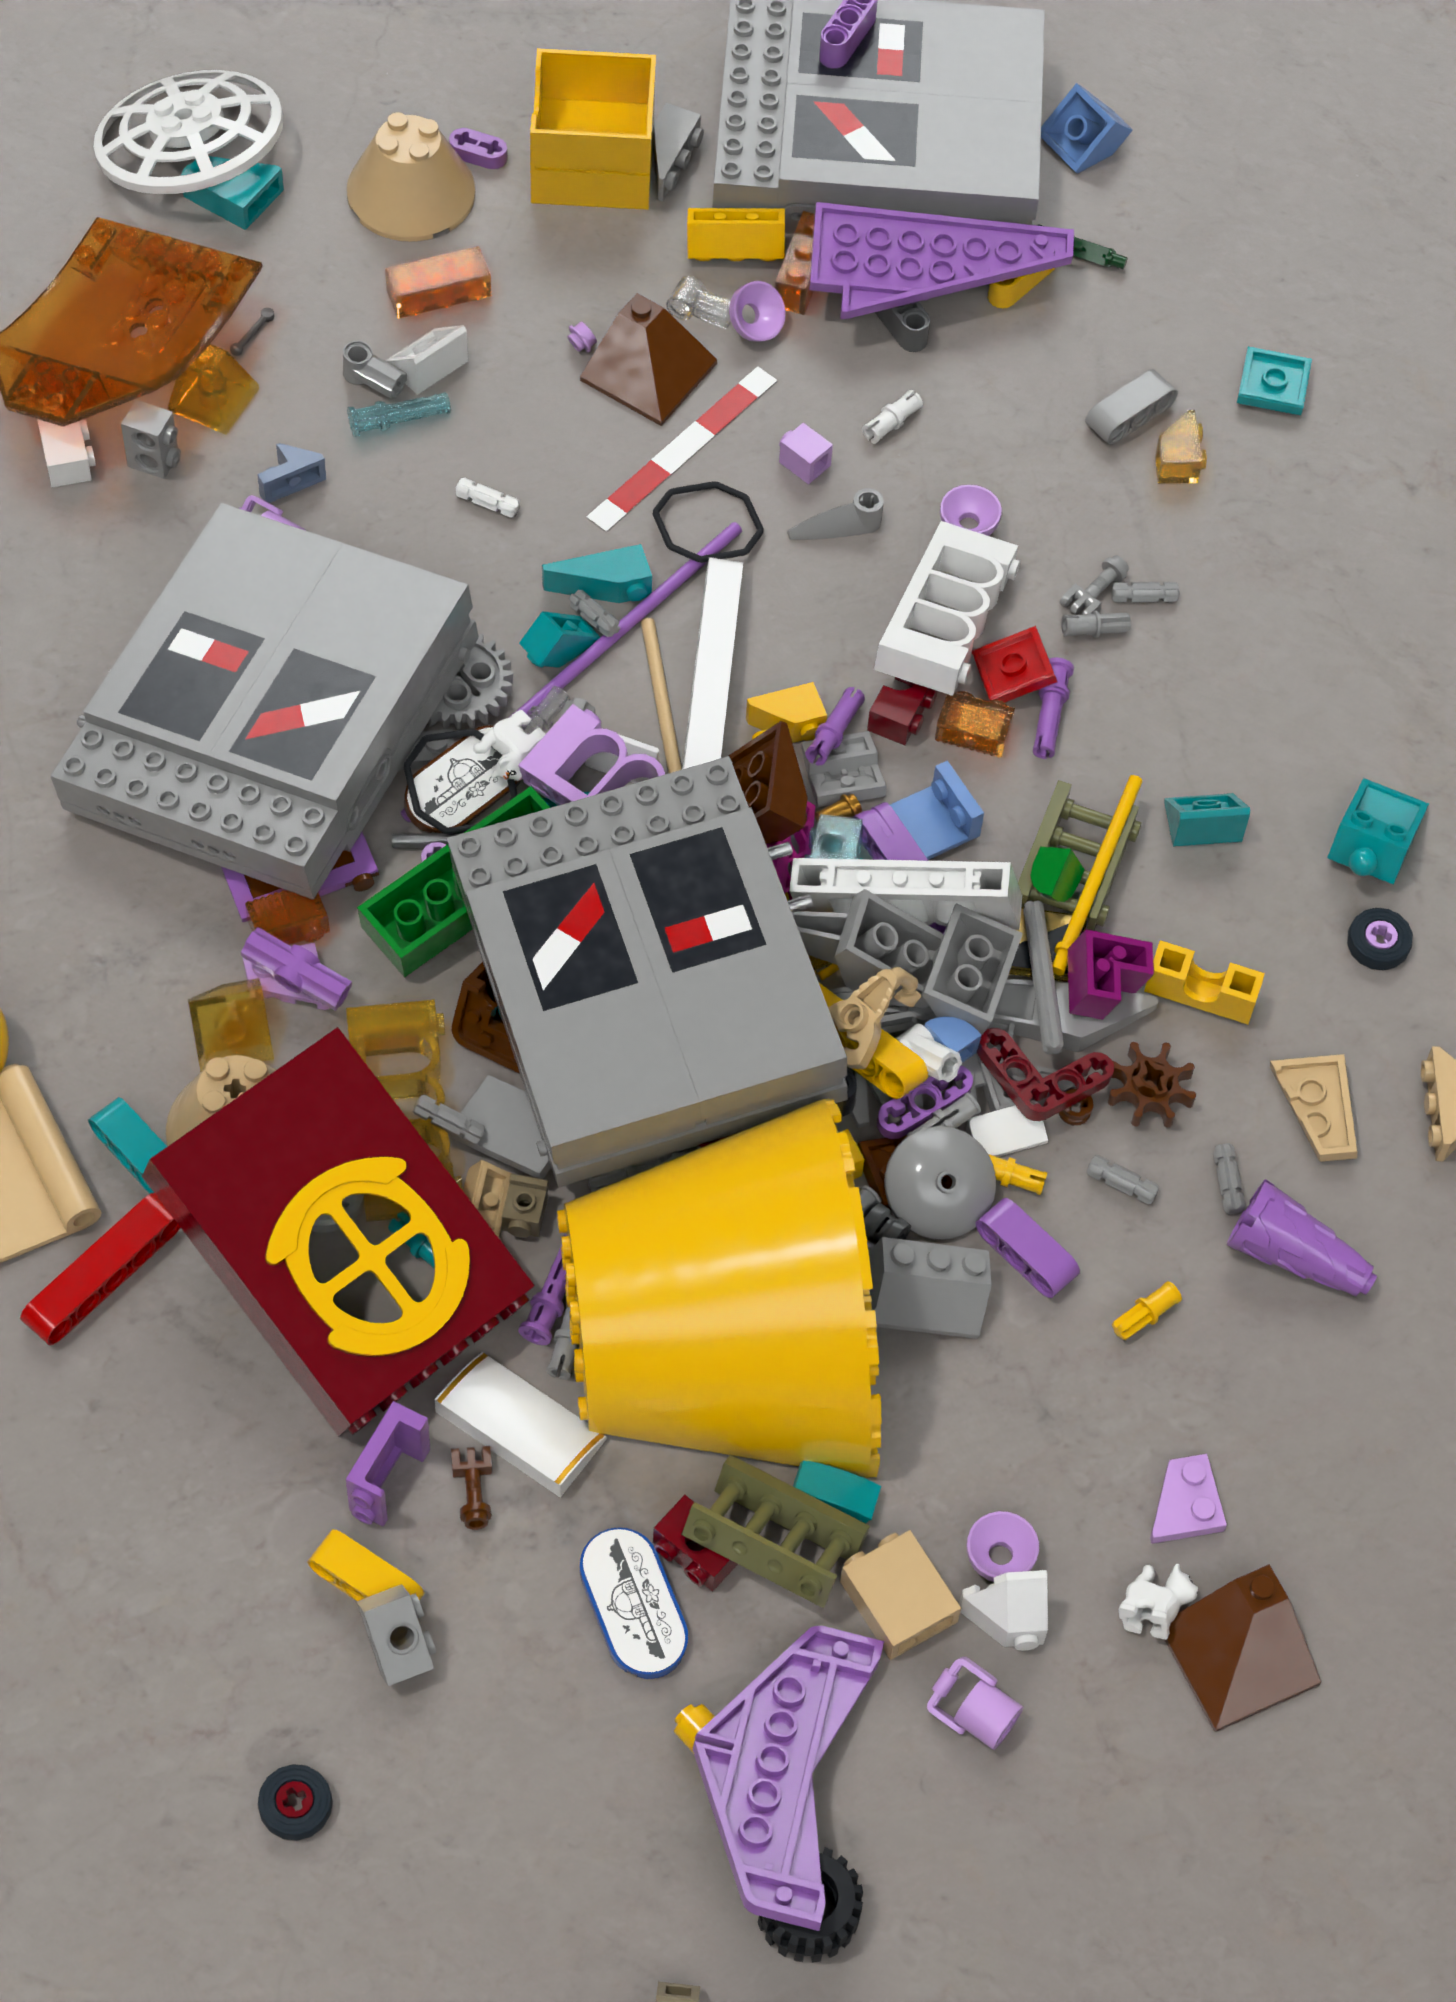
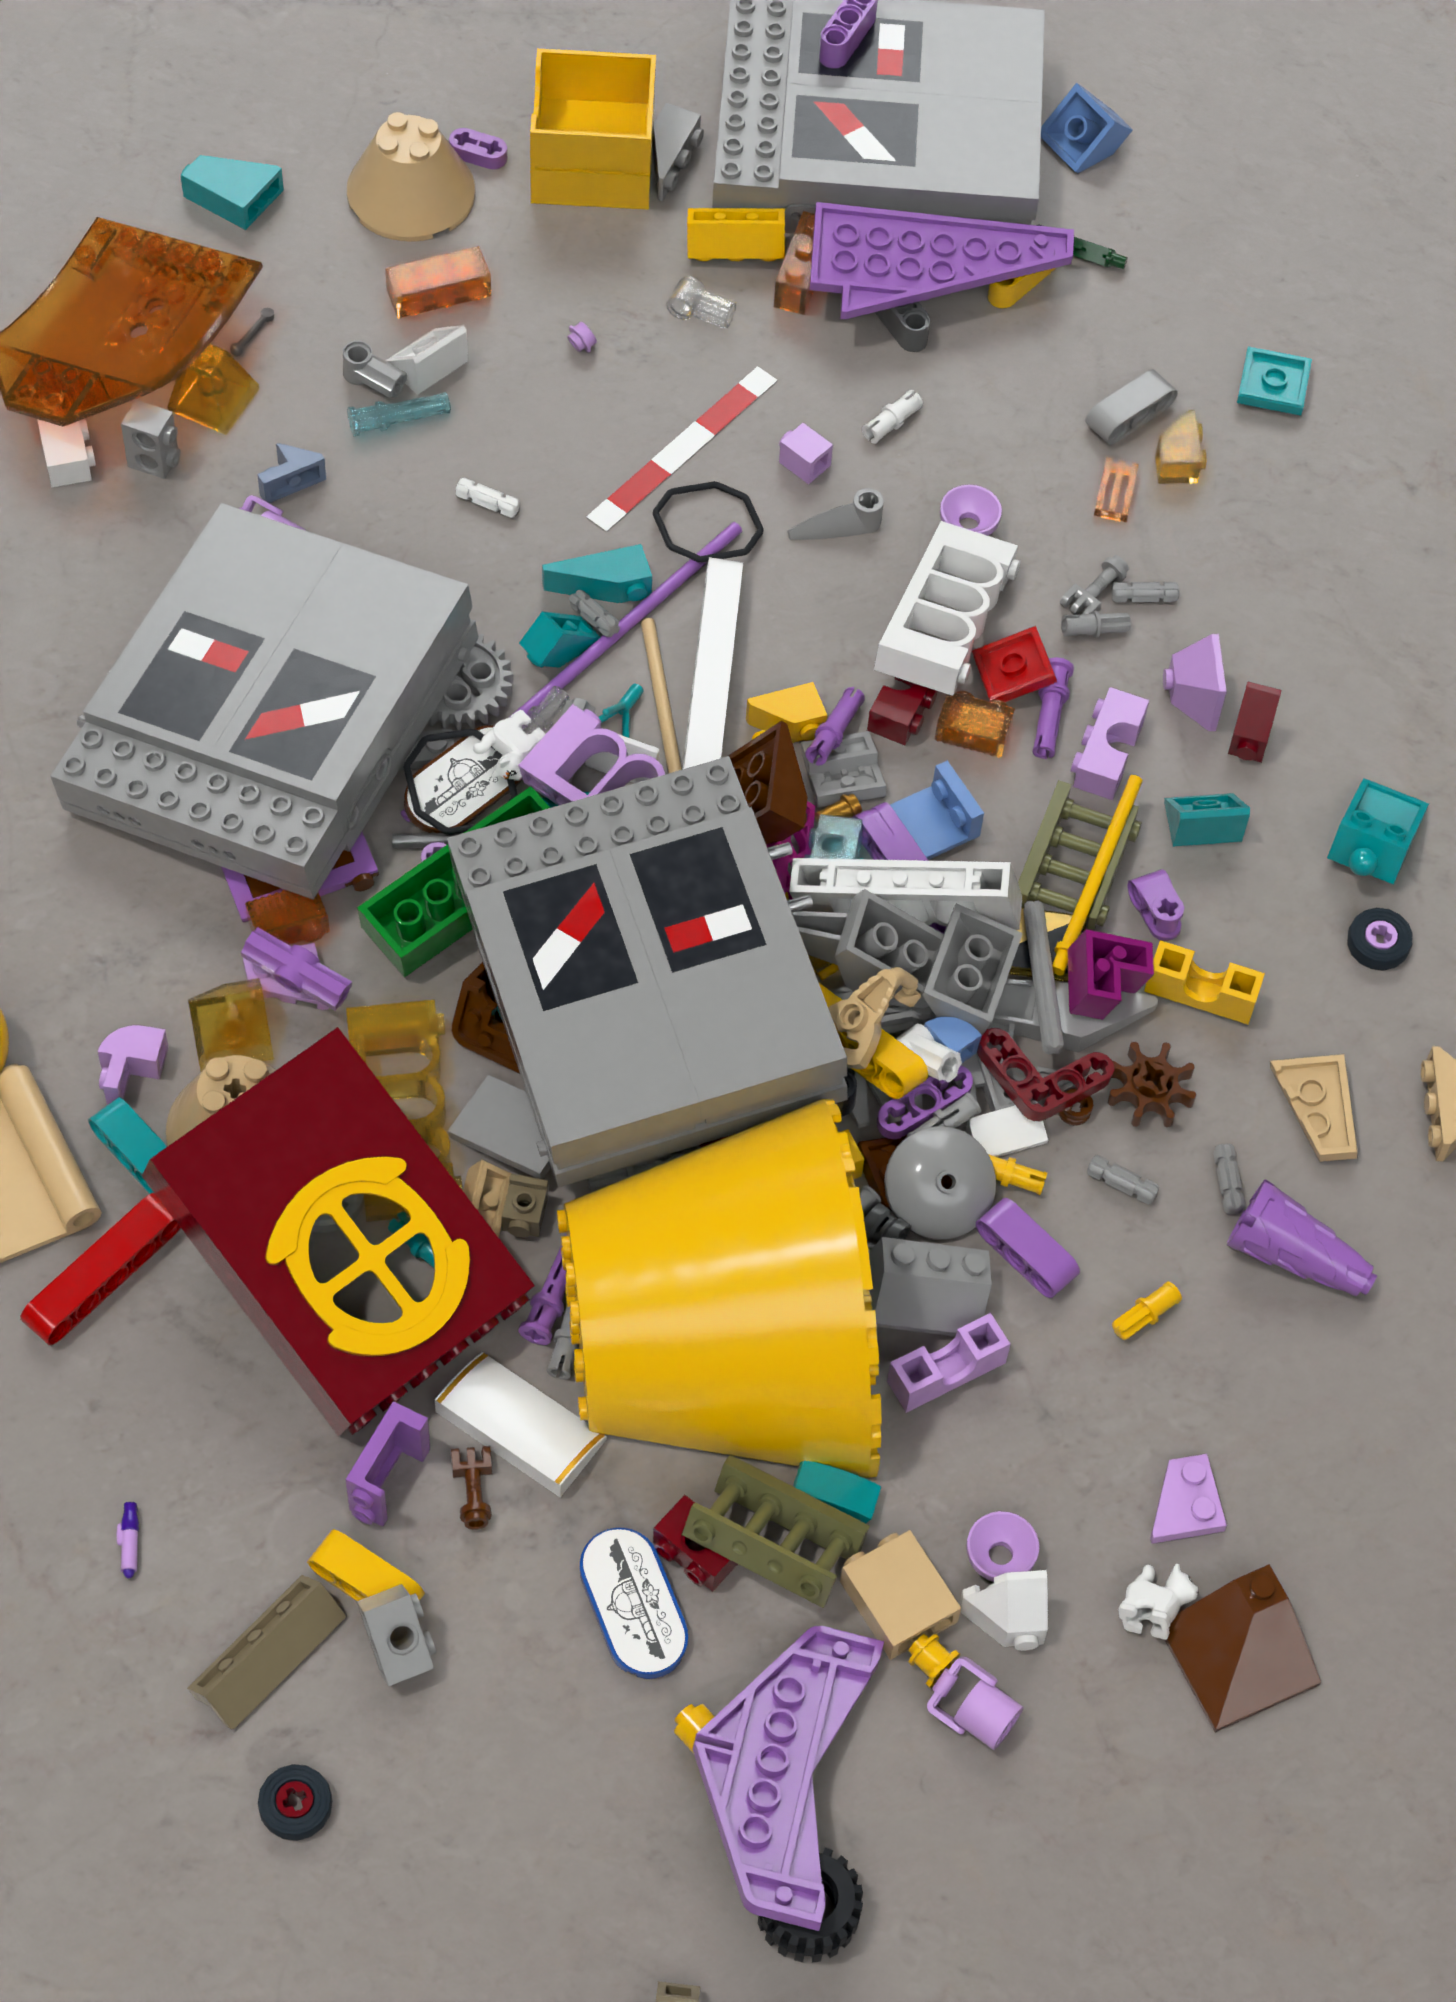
(128, 1539): none -> piece
(130, 1052): none -> lavender brick
(188, 121): white dish -> none
(268, 1651): none -> dark tan panel
(448, 1119): light grey axle -> none
(623, 708): none -> teal plant
(648, 361): reddish brown slope -> none
(768, 311): lavender piece -> none
(925, 1376): none -> lavender arch
(931, 1657): none -> yellow brick
(1056, 873): green brick -> none
(1100, 765): none -> lavender arch
(1120, 470): none -> clear orange tile
(1157, 904): none -> medium lavender piece
(1198, 681): none -> lavender slope
(1254, 722): none -> dark red slope

